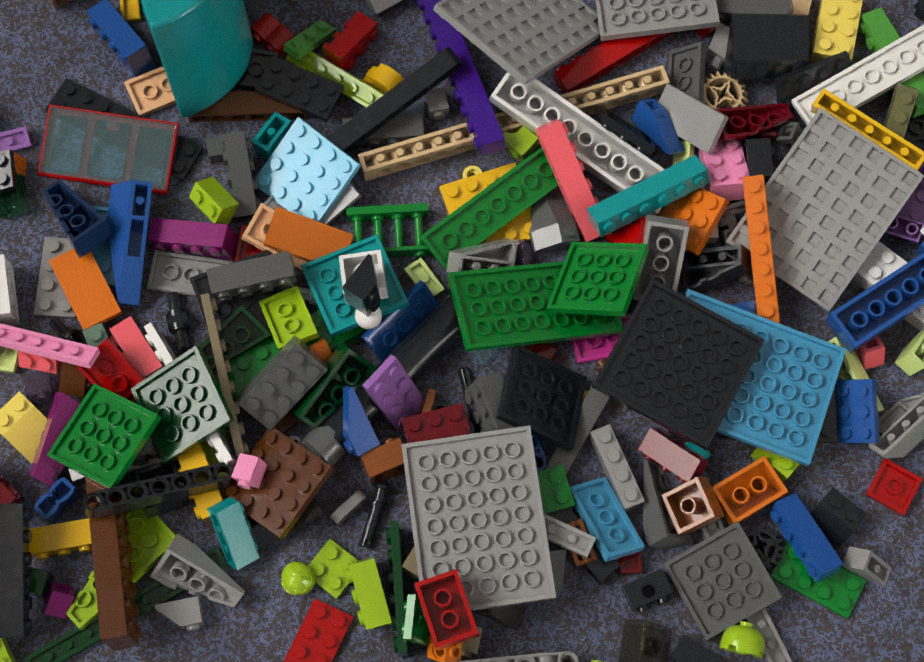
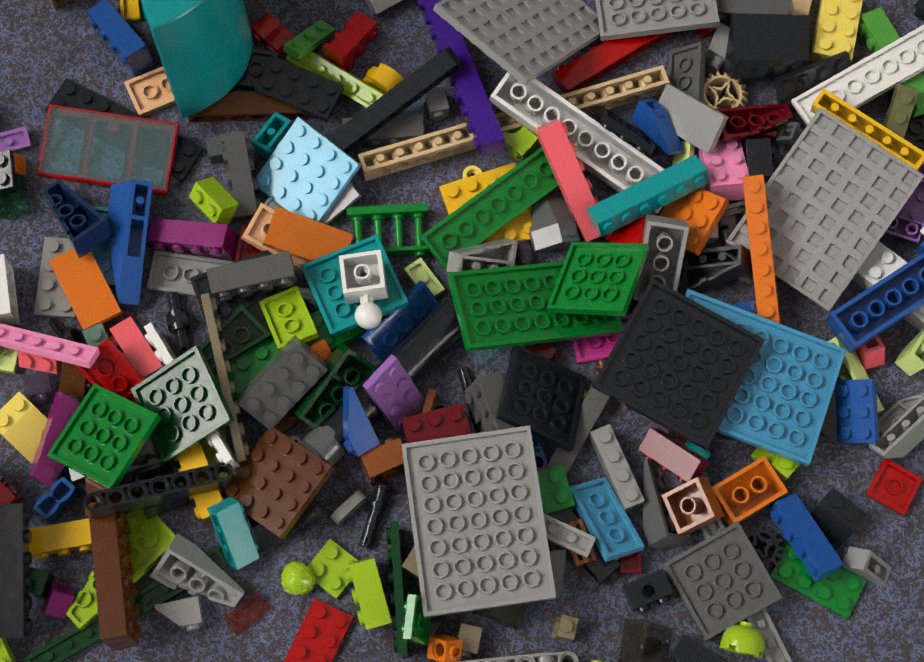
(247, 613): none -> clear red tile
(249, 471): bright pink brick -> none
(362, 288): black slope -> none
(446, 610): red brick -> none
(565, 628): none -> dark tan brick

